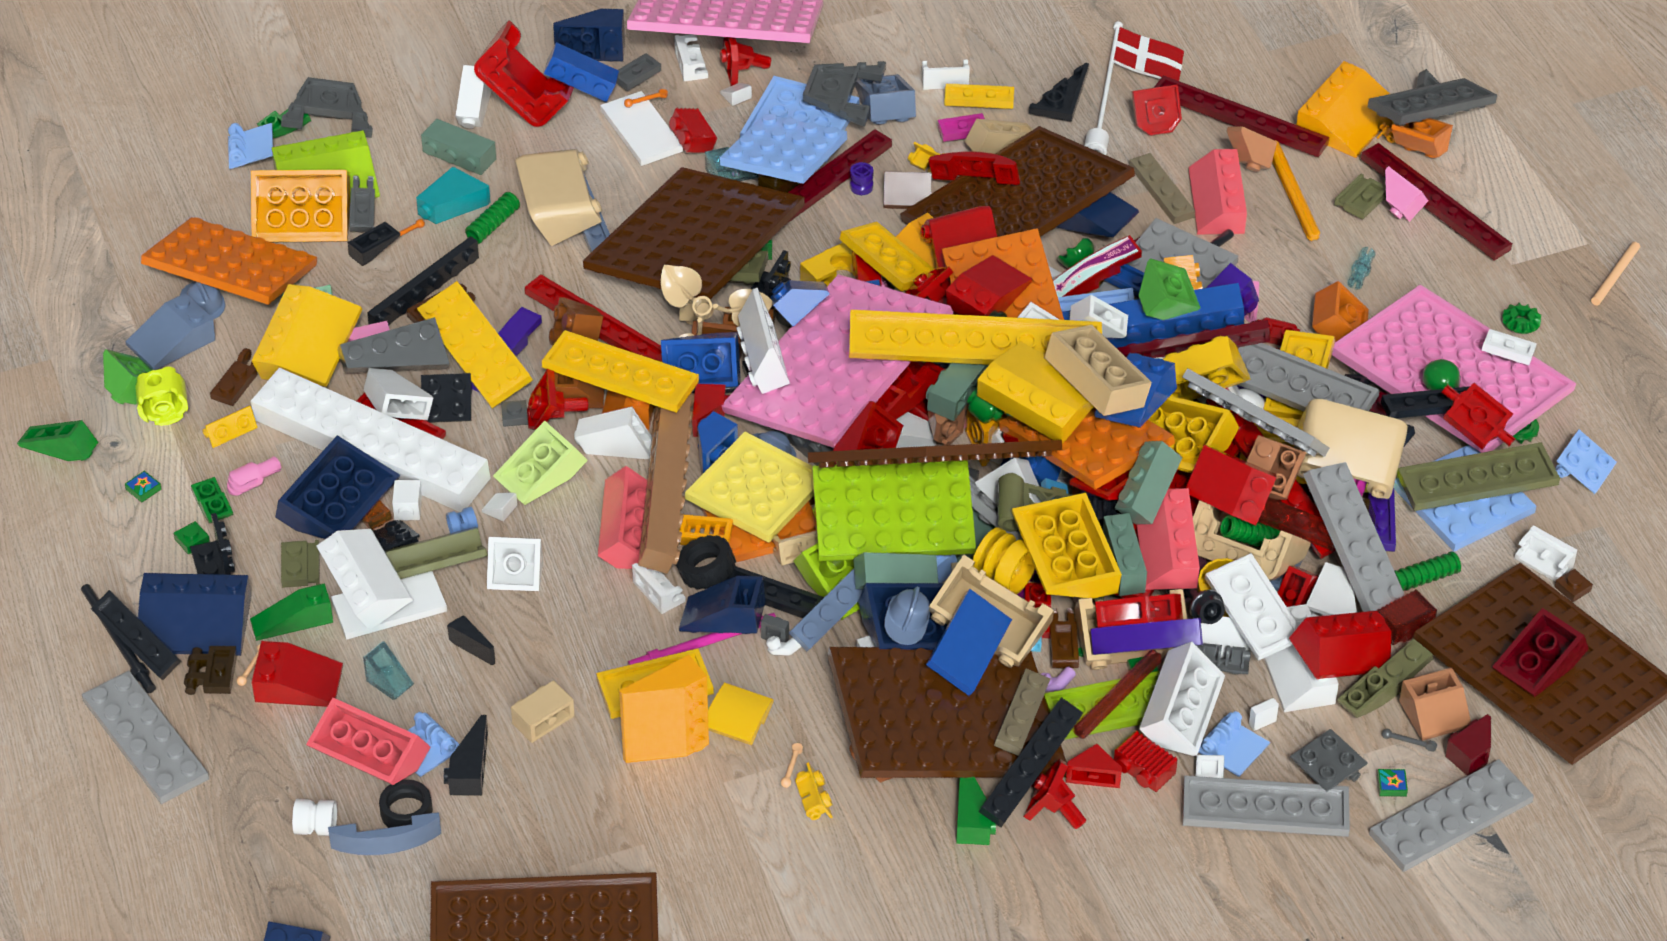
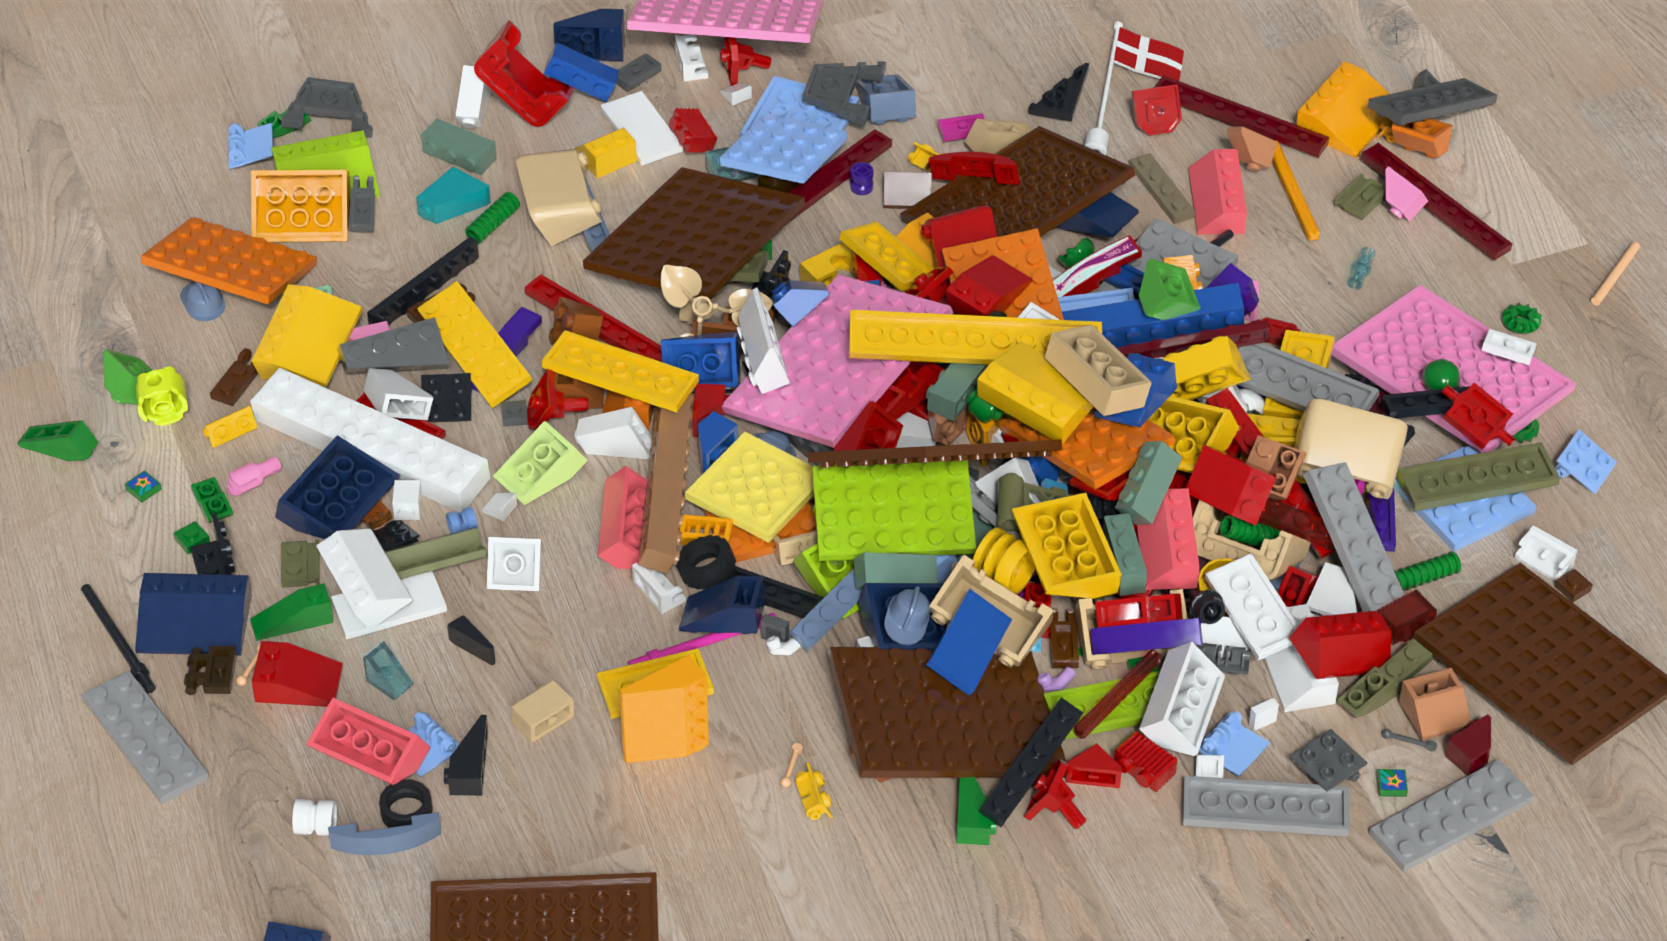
(136, 635): black plate -> none
(172, 332): sand blue slope -> none
(371, 243): black slope -> none
(419, 224): orange hinge -> none
(609, 152): none -> yellow slope
(663, 93): orange hinge -> none
(738, 713): yellow slope -> none
(938, 77): white hinge -> none
(979, 96): yellow plate -> none
(1022, 712): dark tan plate -> none
(1093, 309): white slope -> none
(1255, 414): light grey plate -> none
(1337, 311): orange slope -> none
(1541, 653): dark red slope -> none

